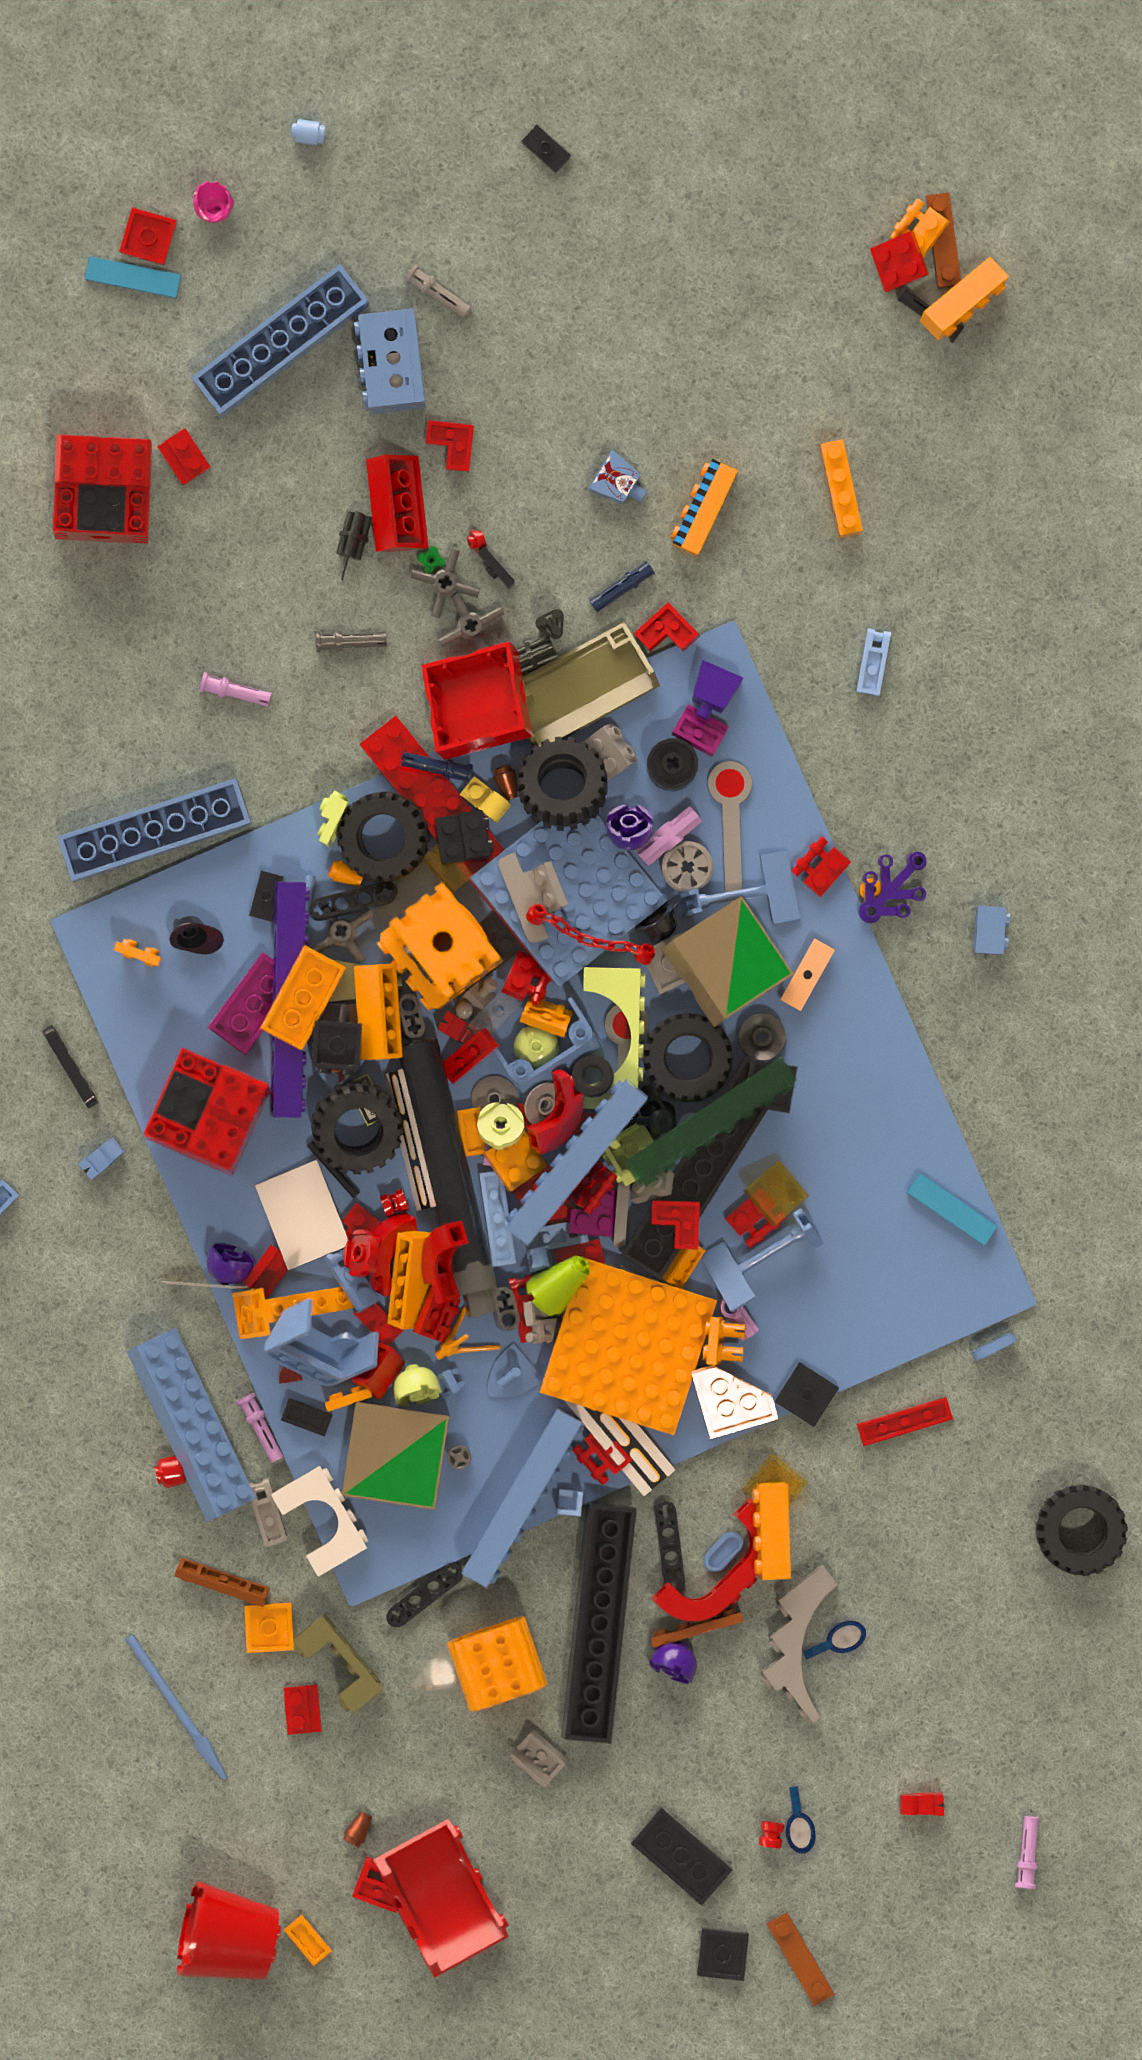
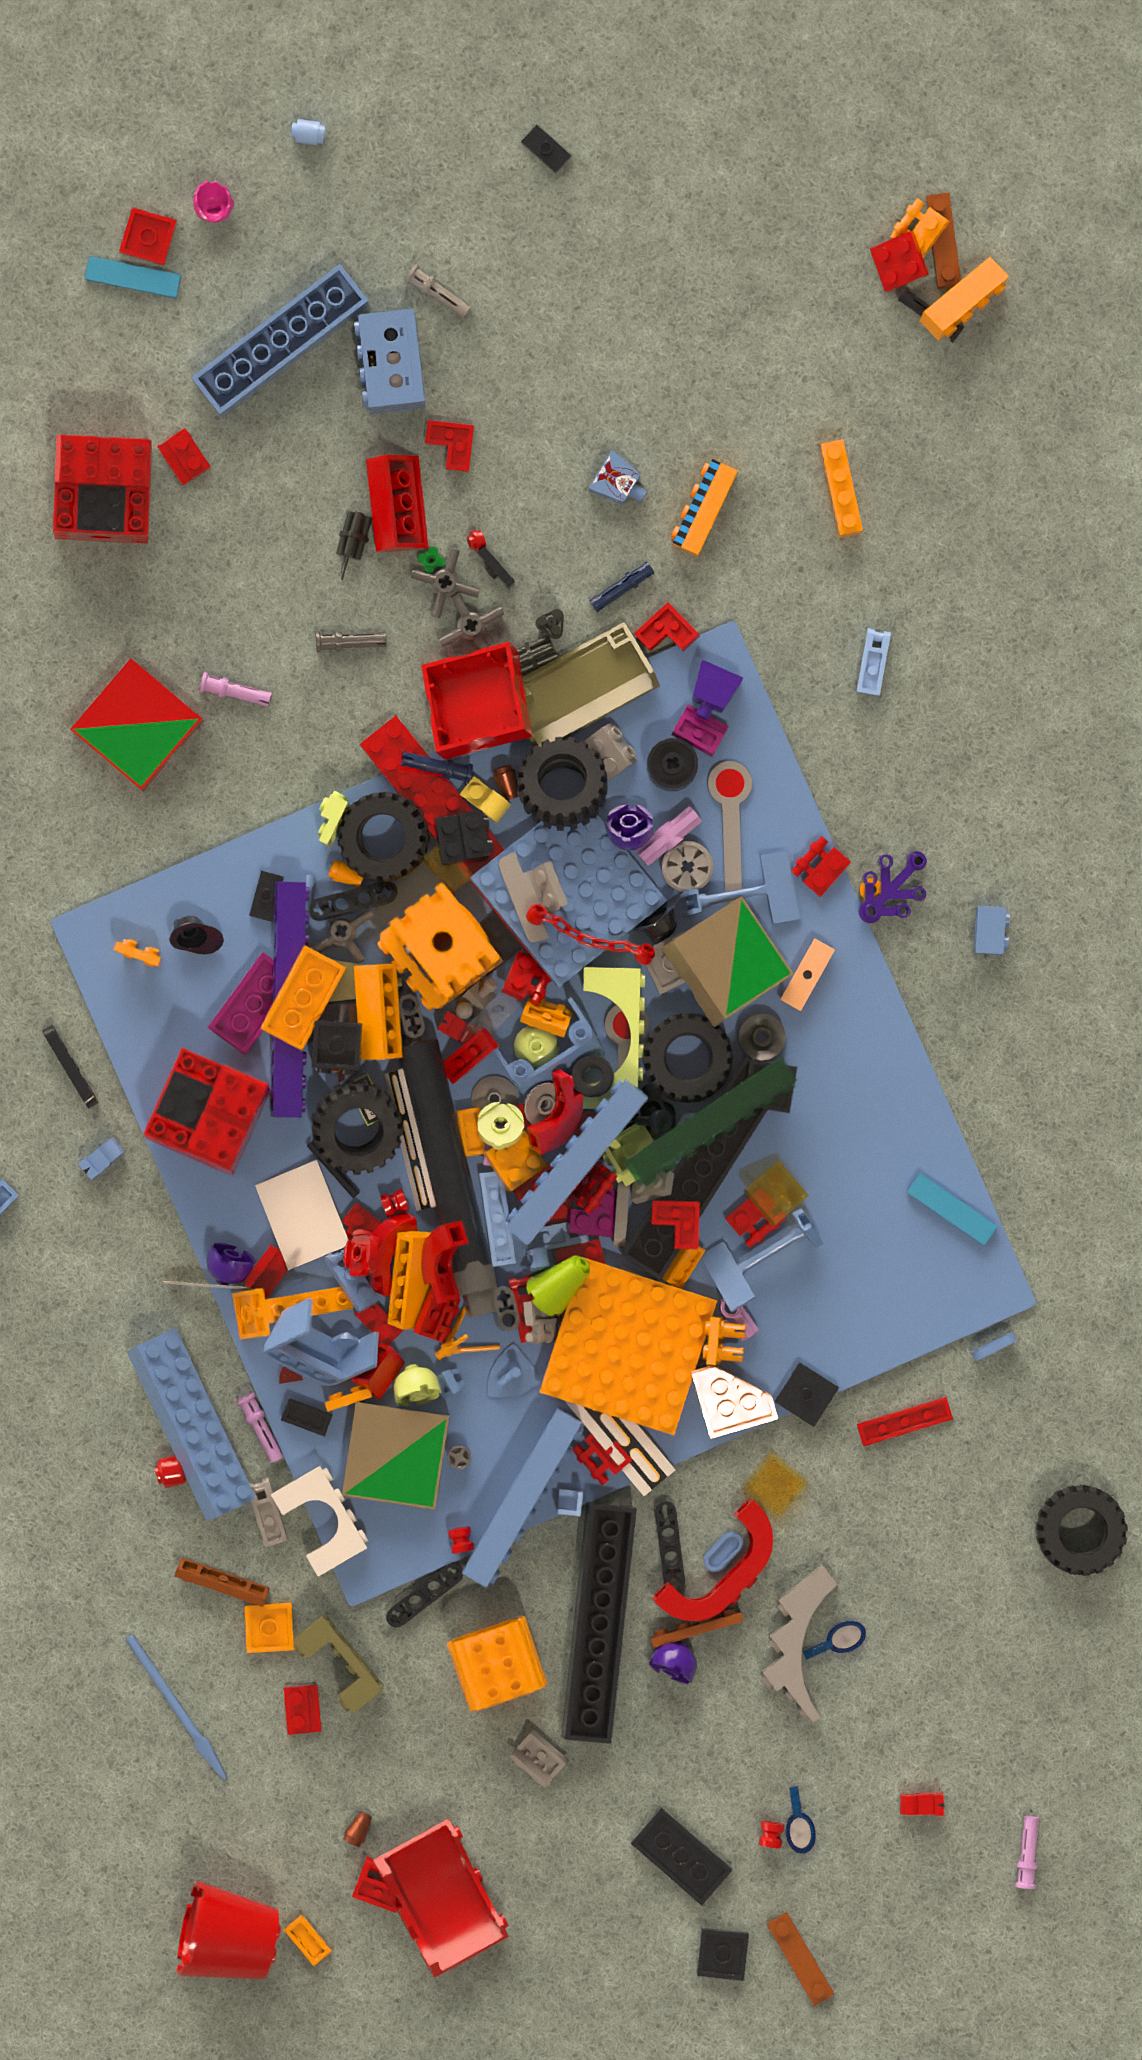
(136, 724): none -> tile
(154, 830): medium blue brick -> none
(436, 1674): clear slope -> none
(460, 1538): none -> red wheel
(772, 1531): light orange brick -> none

